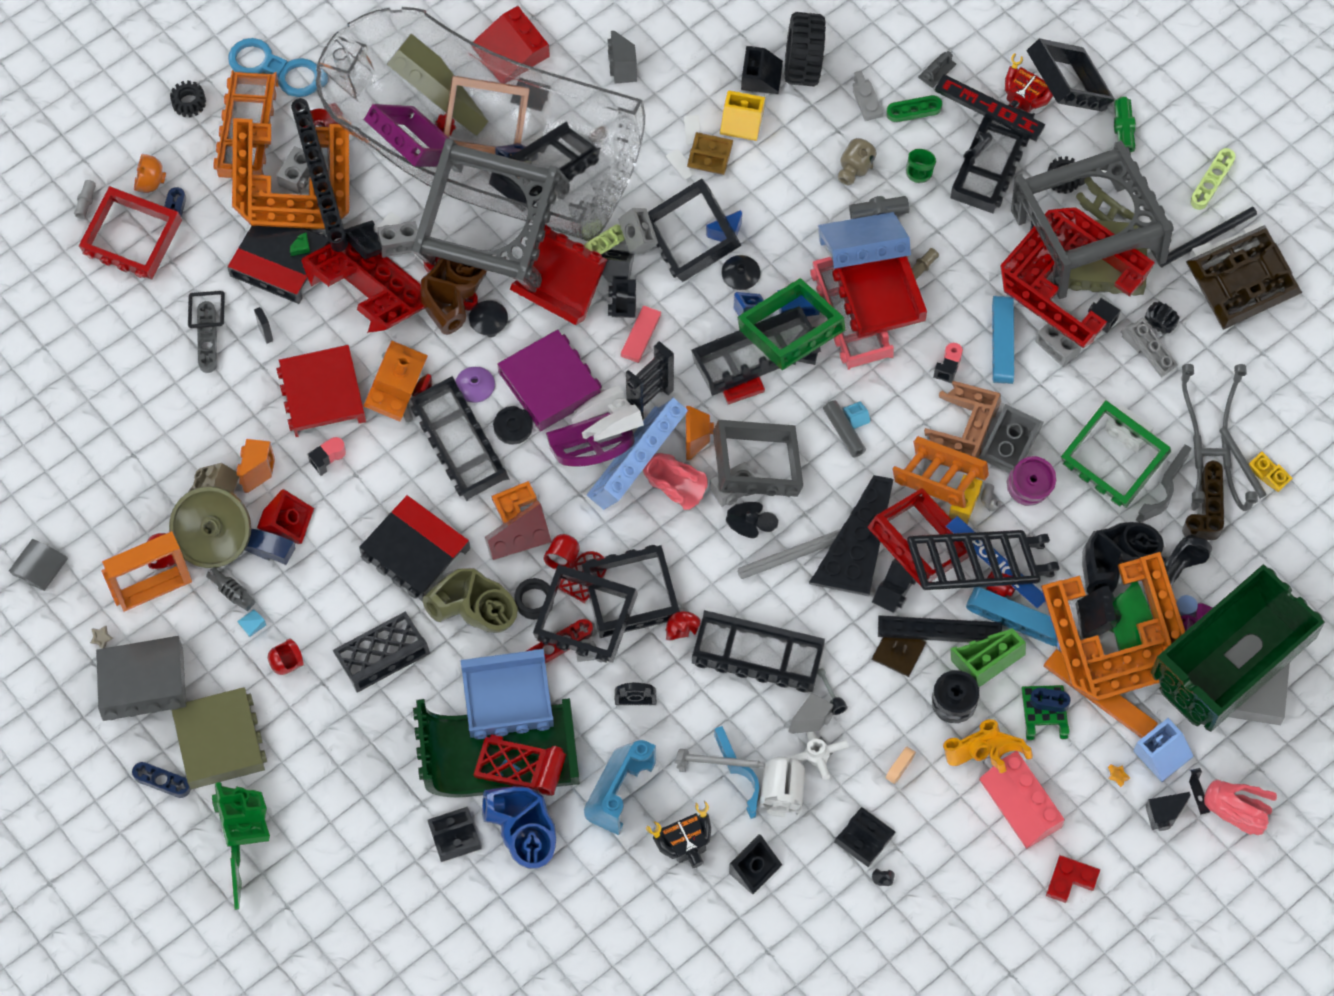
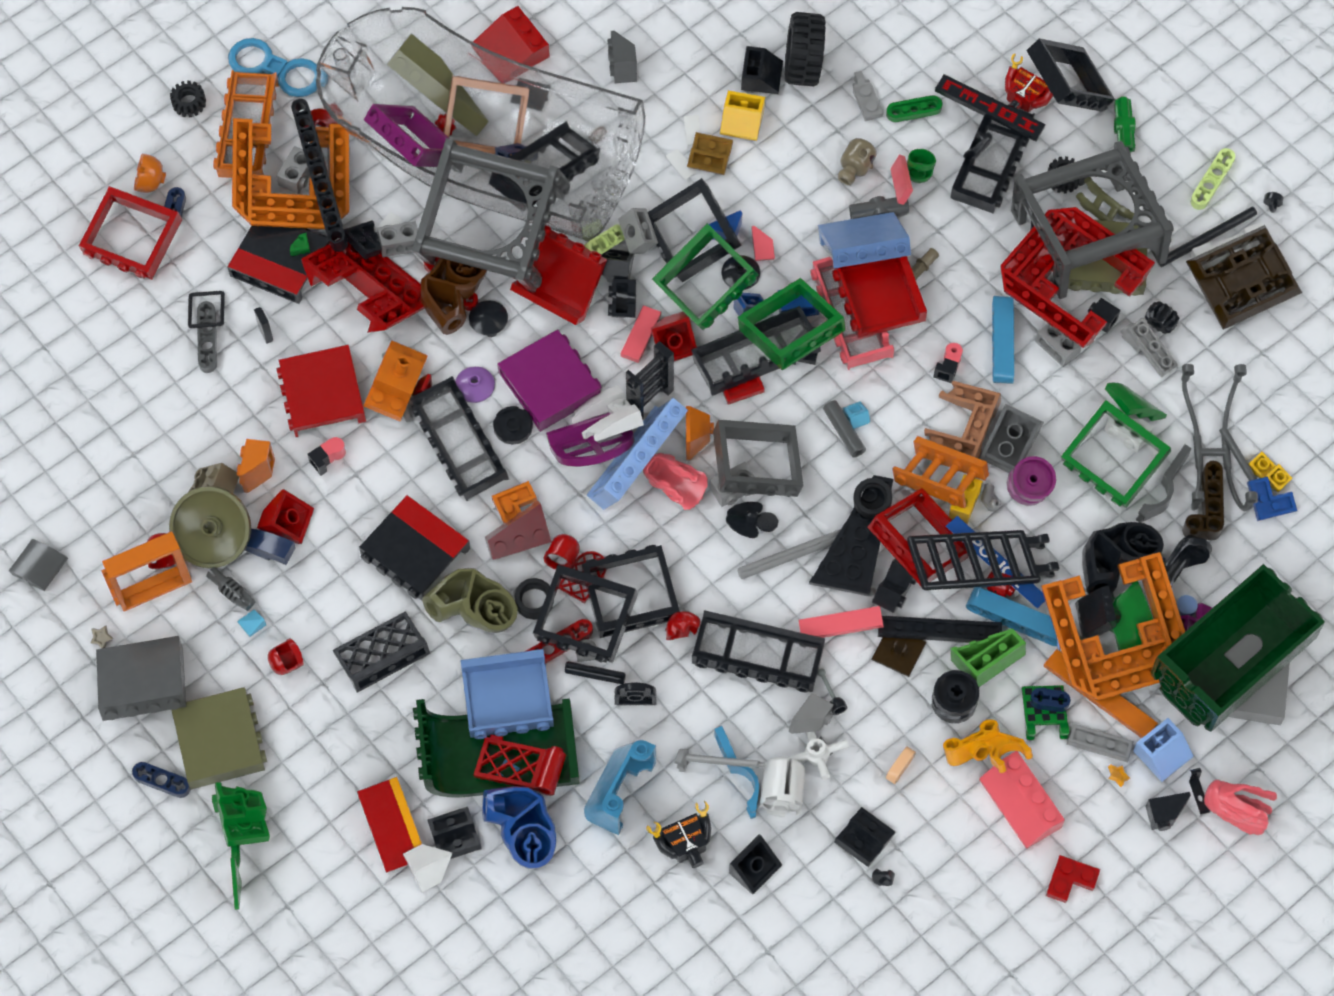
(85, 199): light grey pin -> none
(389, 822): none -> red slope
(427, 865): none -> white slope
(595, 672): none -> black axle
(675, 334): none -> red slope
(684, 256): none -> green window
(762, 245): none -> coral slope
(842, 622): none -> coral tile
(872, 482): none -> black tyre
(901, 179): none -> coral tile
(937, 68): dark grey hinge -> none
(1100, 742): none -> light grey tile
(1132, 403): none -> green slope
(1269, 505): none -> blue tile
(1273, 200): none -> black tile

